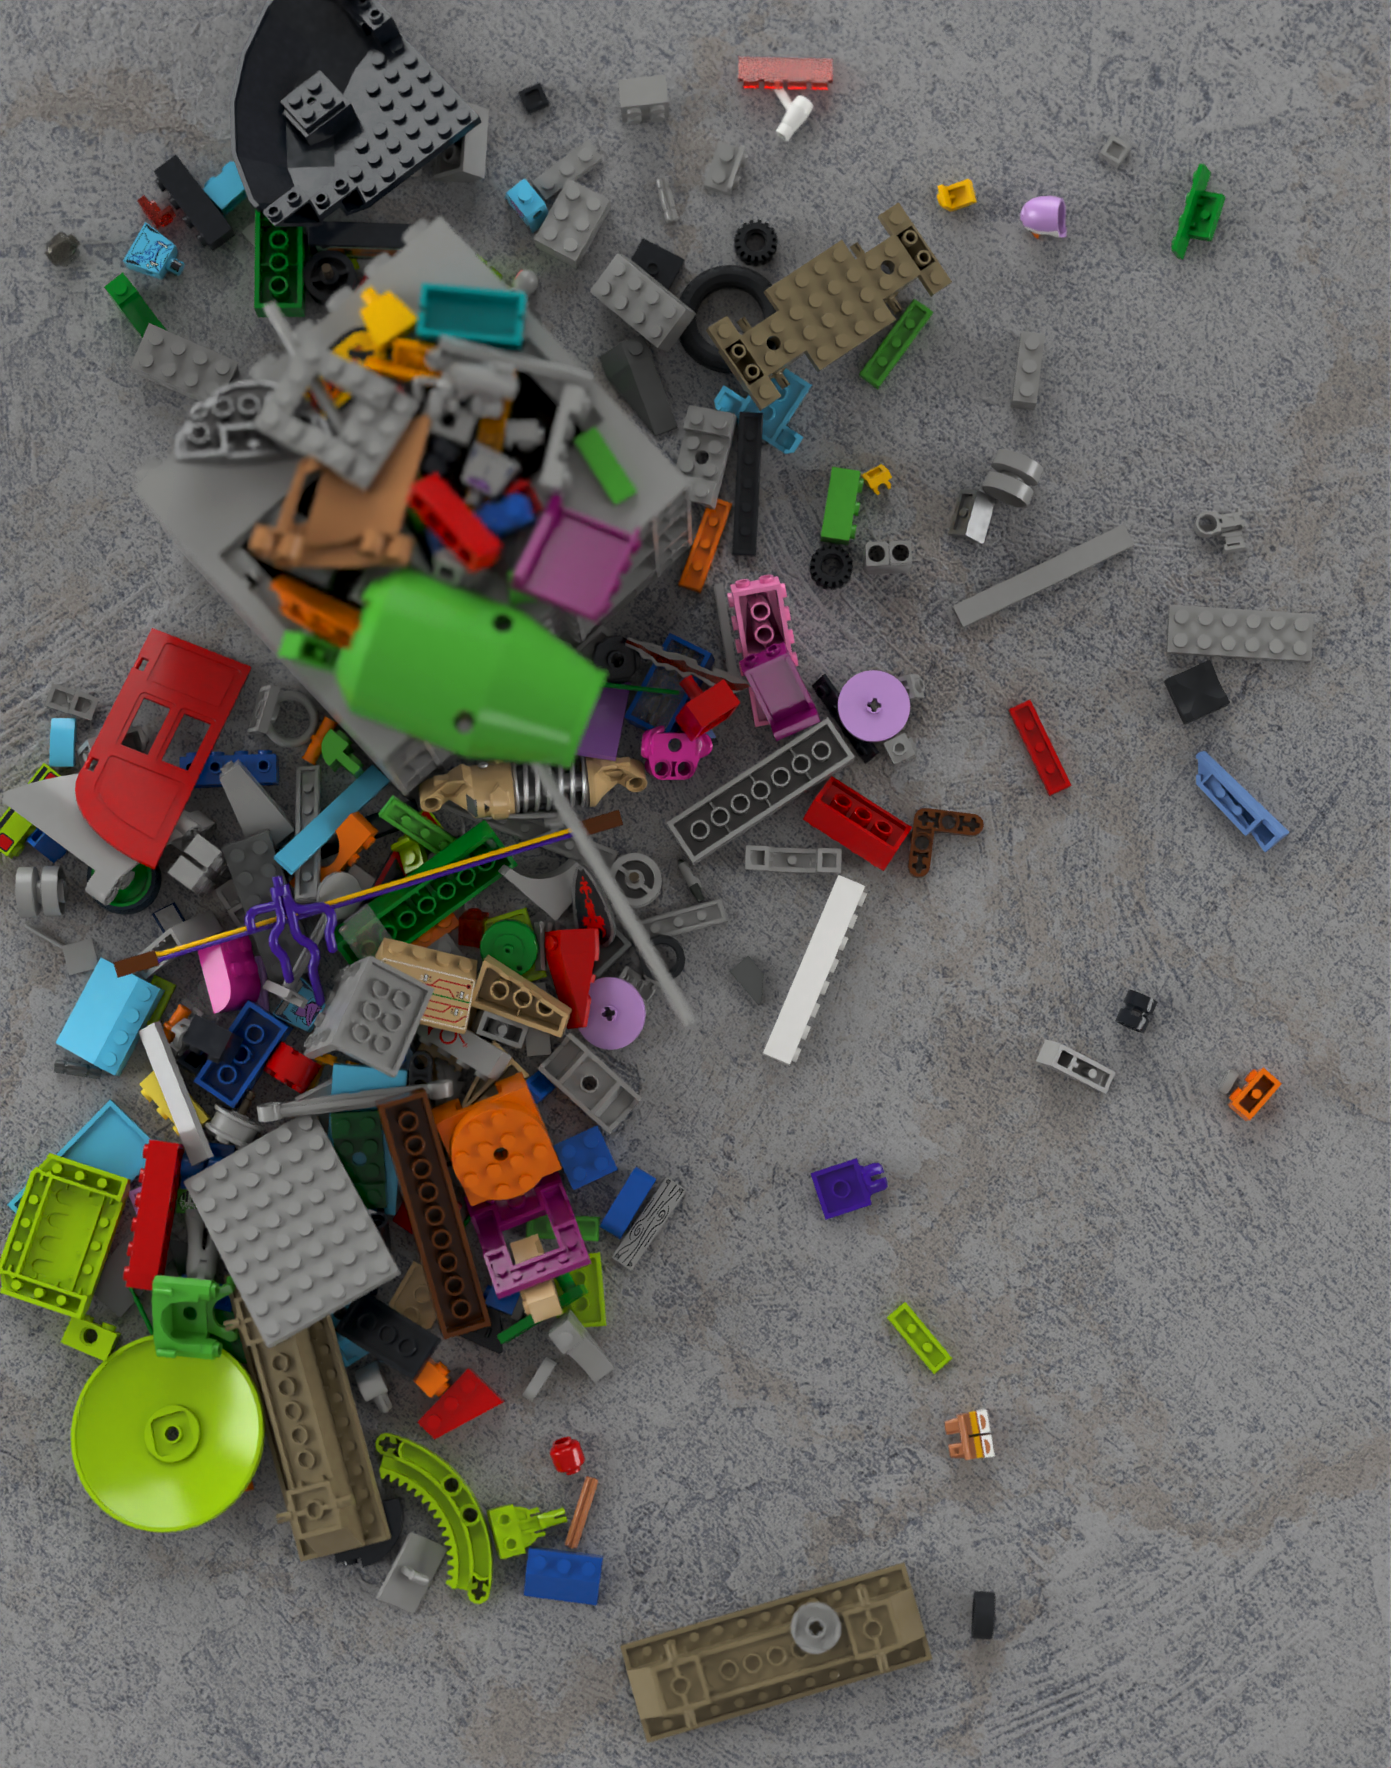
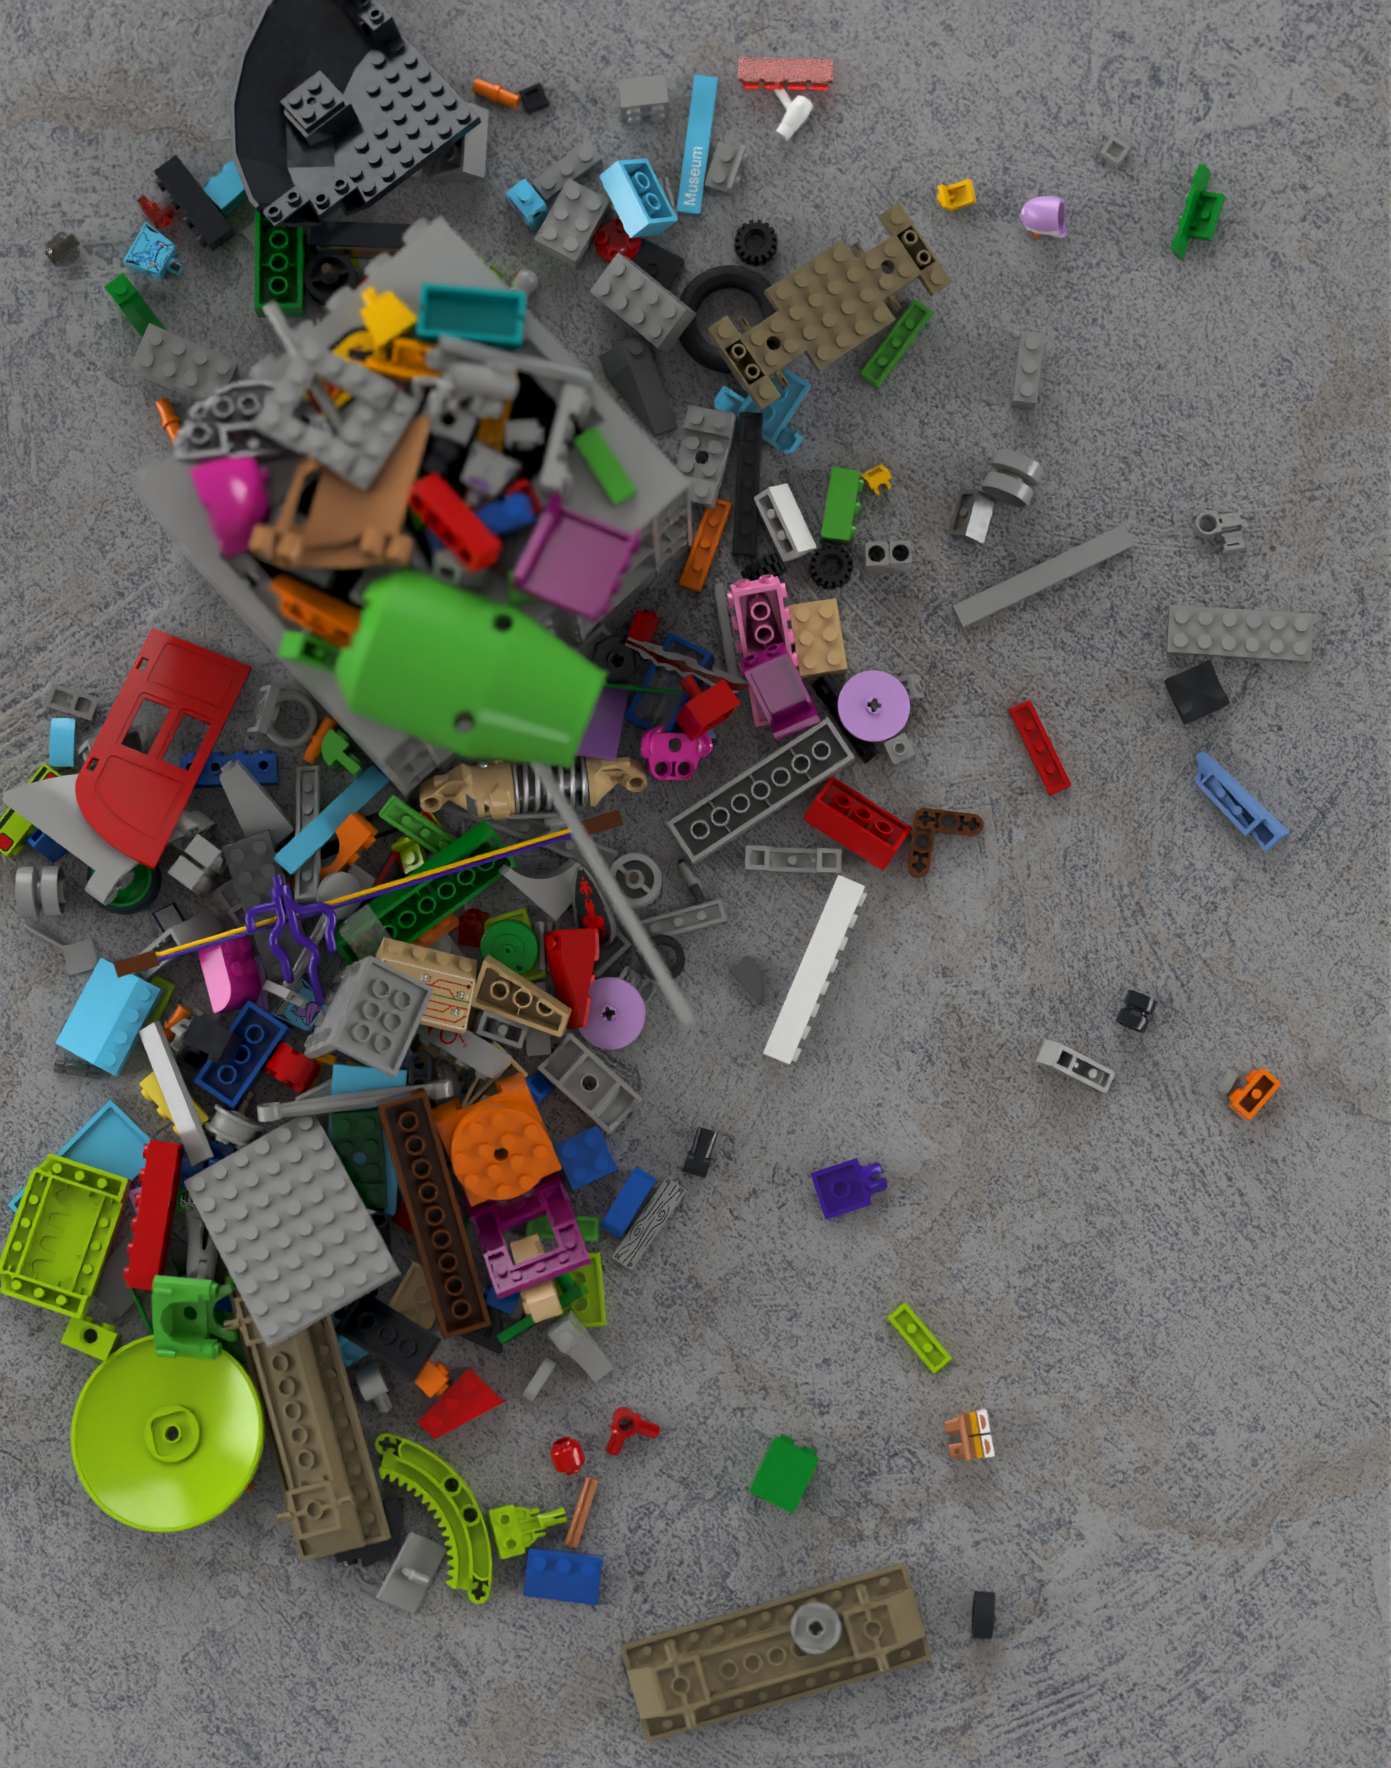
(170, 420): none -> orange pin
(235, 498): none -> dark pink brick
(496, 94): none -> orange pin
(613, 239): none -> red dish
(621, 1432): none -> red axle
(638, 198): none -> medium azure brick
(644, 626): none -> red brick
(697, 145): none -> medium azure tile
(699, 1157): none -> black piece
(769, 565): none -> black tyre
(784, 1473): none -> green slope
(785, 522): none -> white brick
(818, 638): none -> tan brick

